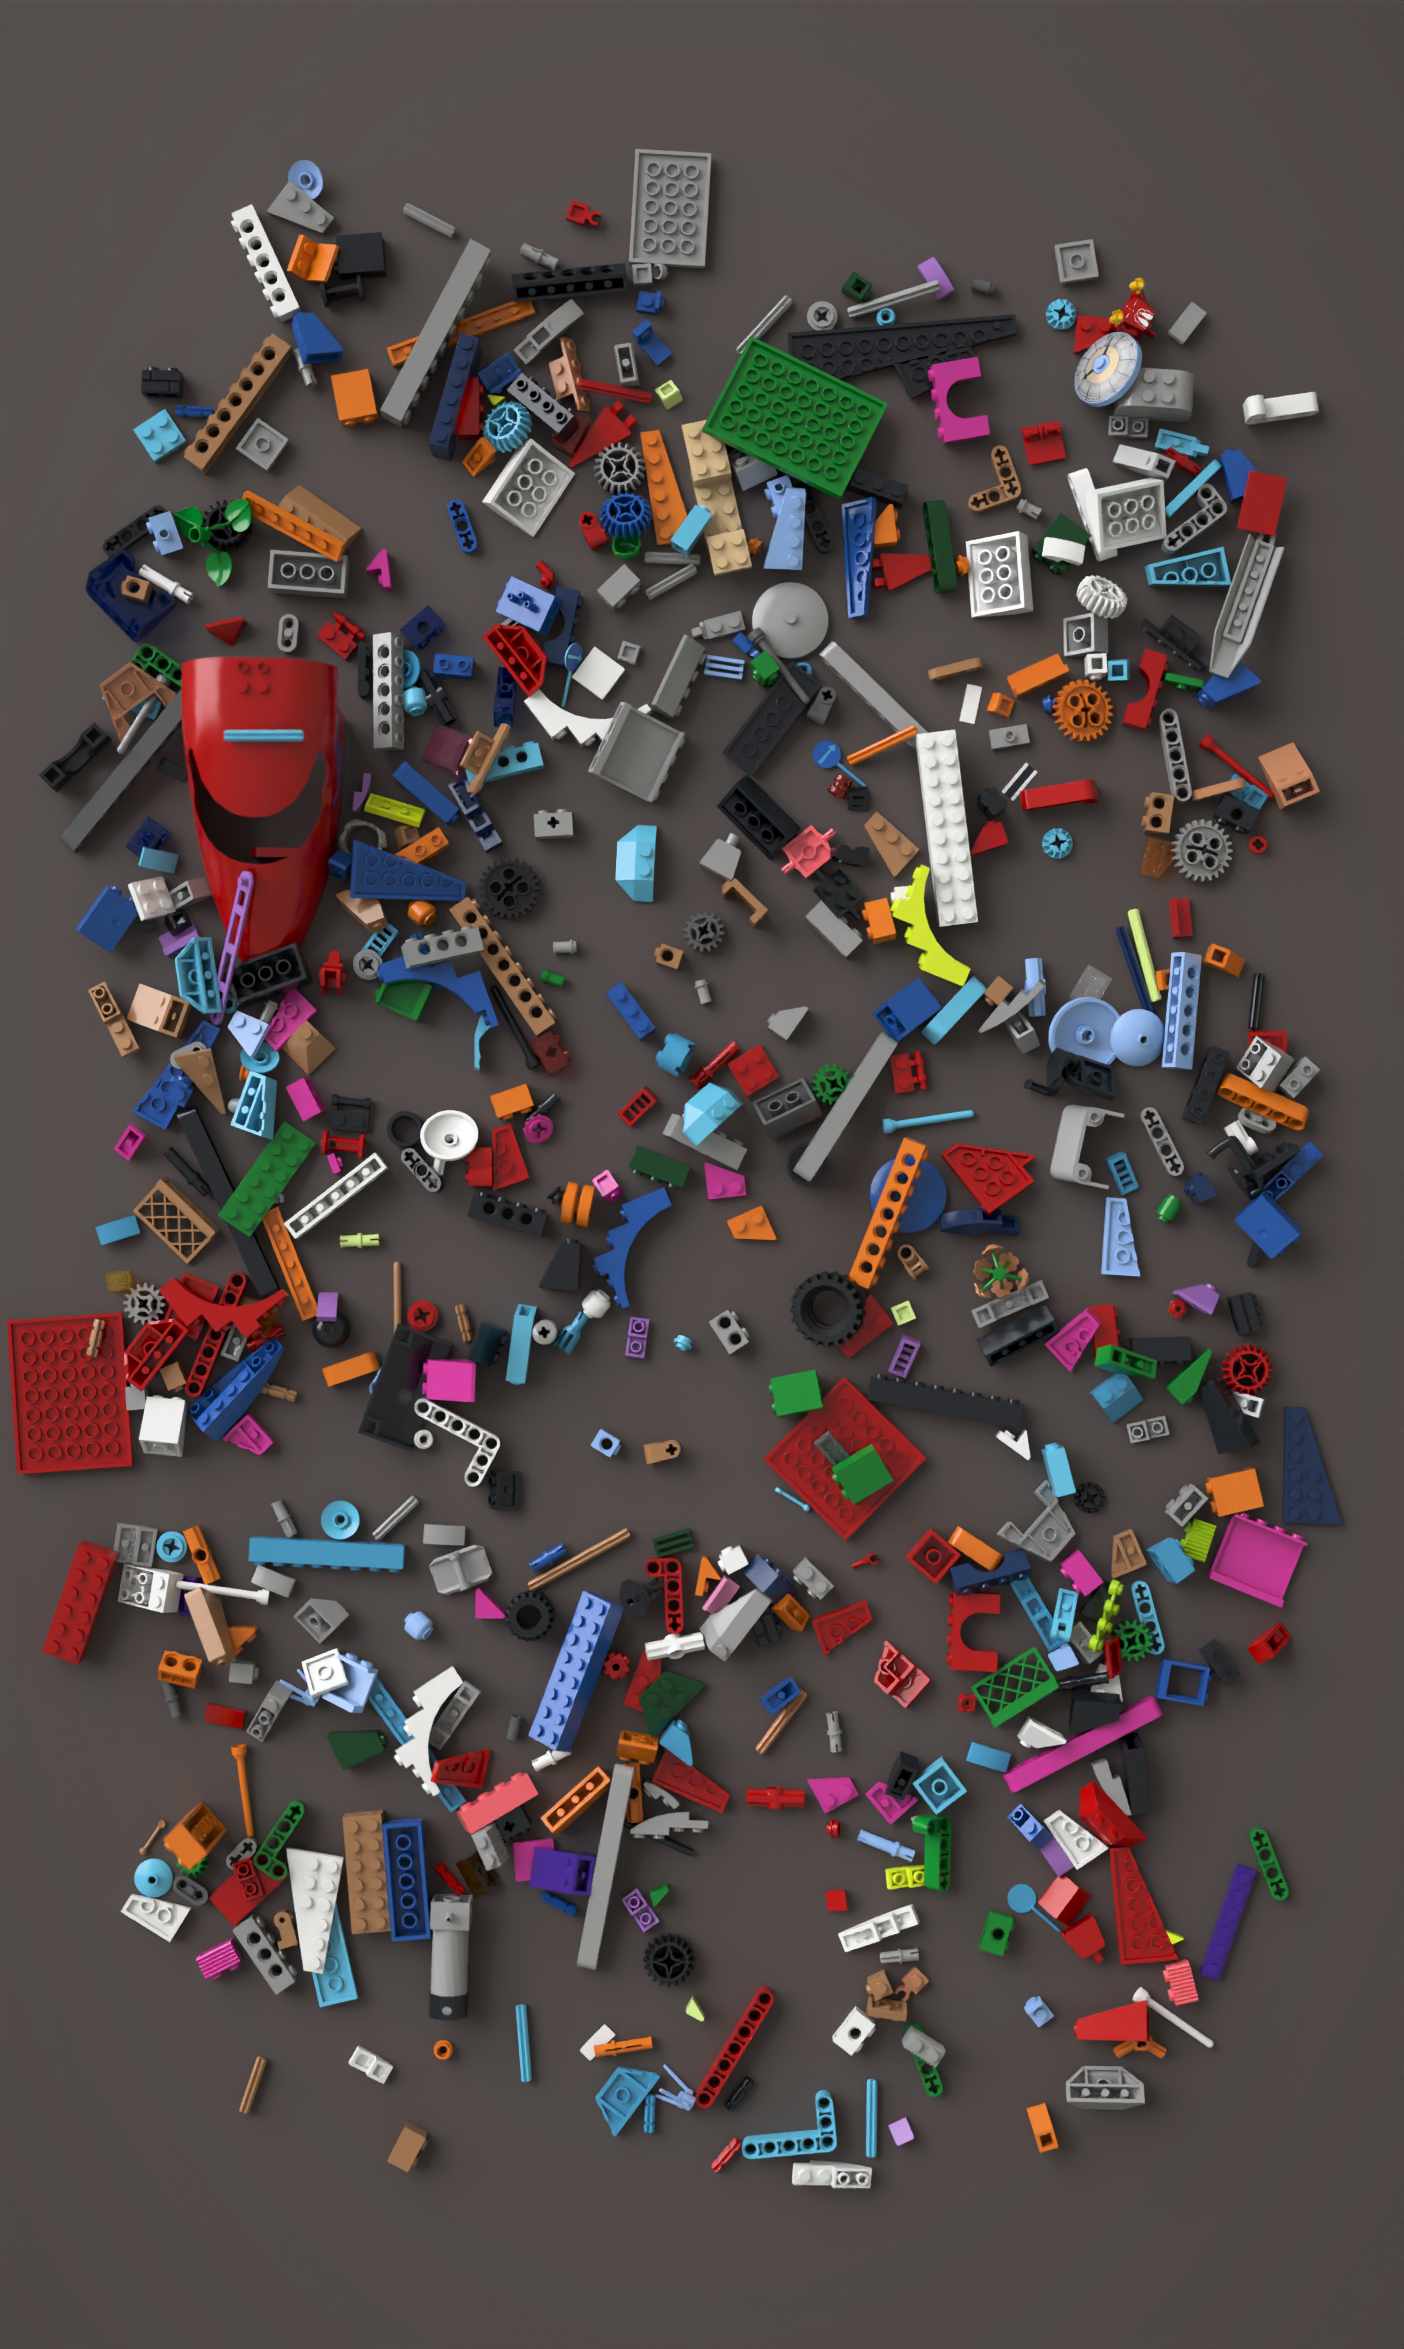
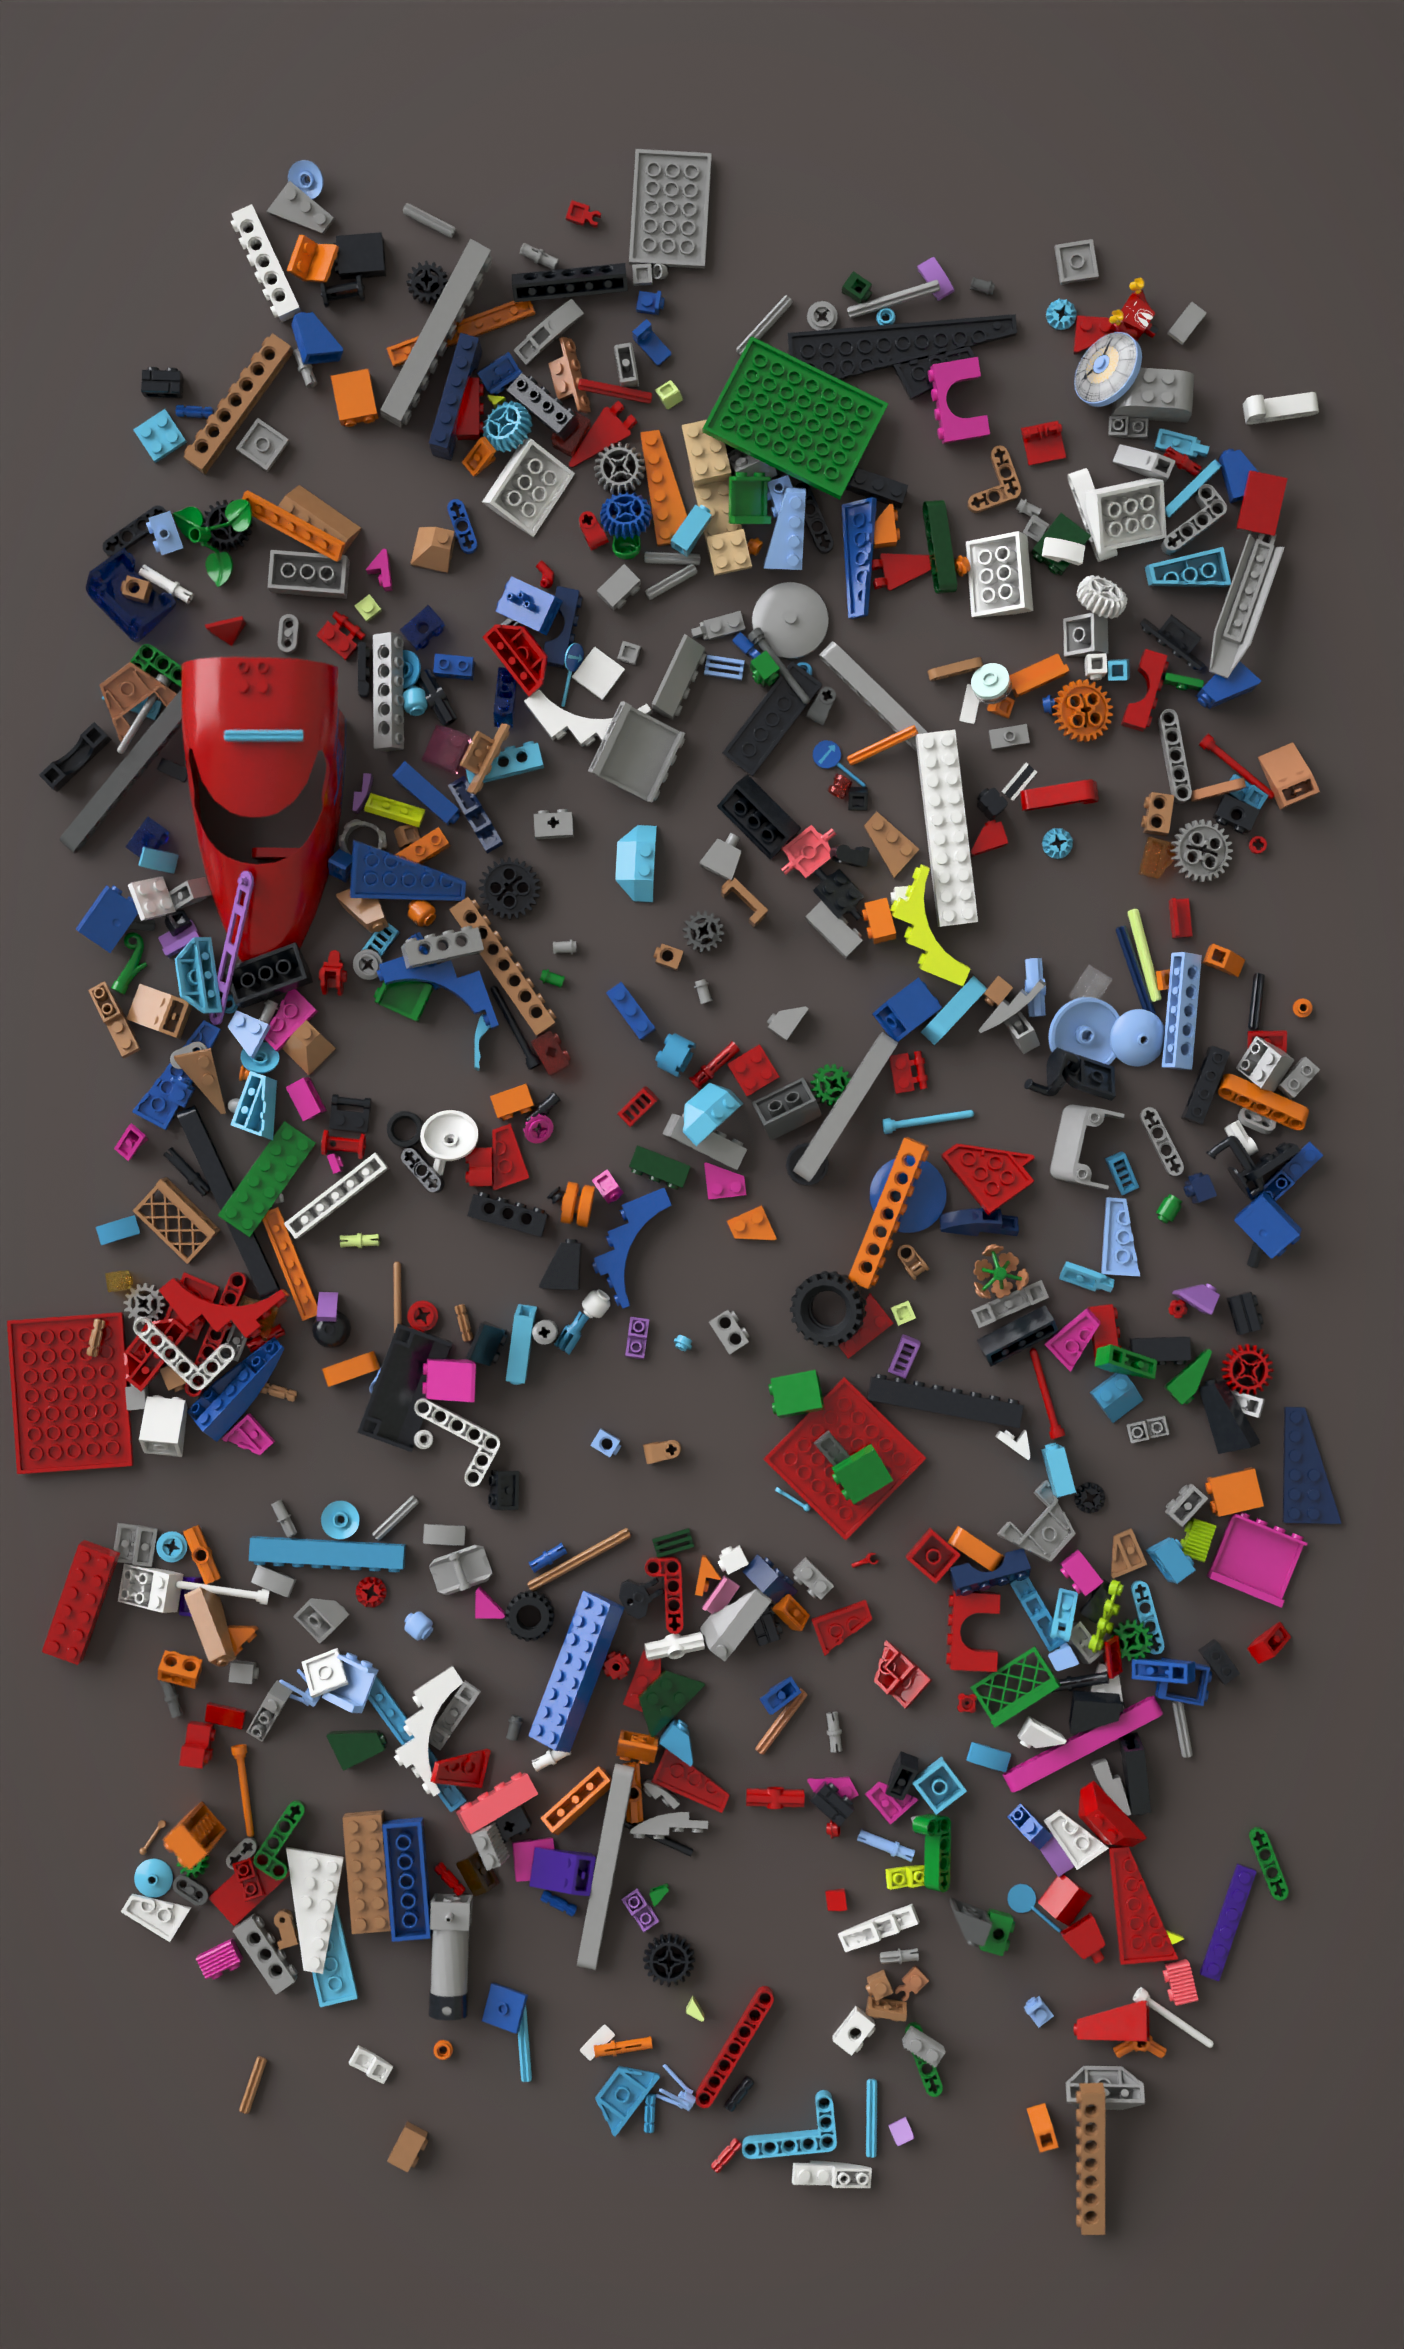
(132, 967): none -> green plant
(180, 1357): none -> white beam
(197, 1747): none -> red brick
(368, 608): none -> yellowish green plate
(379, 1588): none -> red gear
(419, 282): none -> black gear
(434, 548): none -> medium nougat slope
(504, 2008): none -> blue plate
(748, 498): none -> green panel
(832, 1803): none -> black brick
(973, 1922): none -> dark grey slope
(991, 683): none -> light aqua piece
(1036, 528): none -> light grey plate
(1055, 1429): none -> red piece
(1086, 1278): none -> medium azure hinge
(1093, 2222): none -> medium nougat brick
(1164, 1670): none -> blue slope
(1182, 1729): none -> light grey axle
(1296, 1008): none -> orange plate

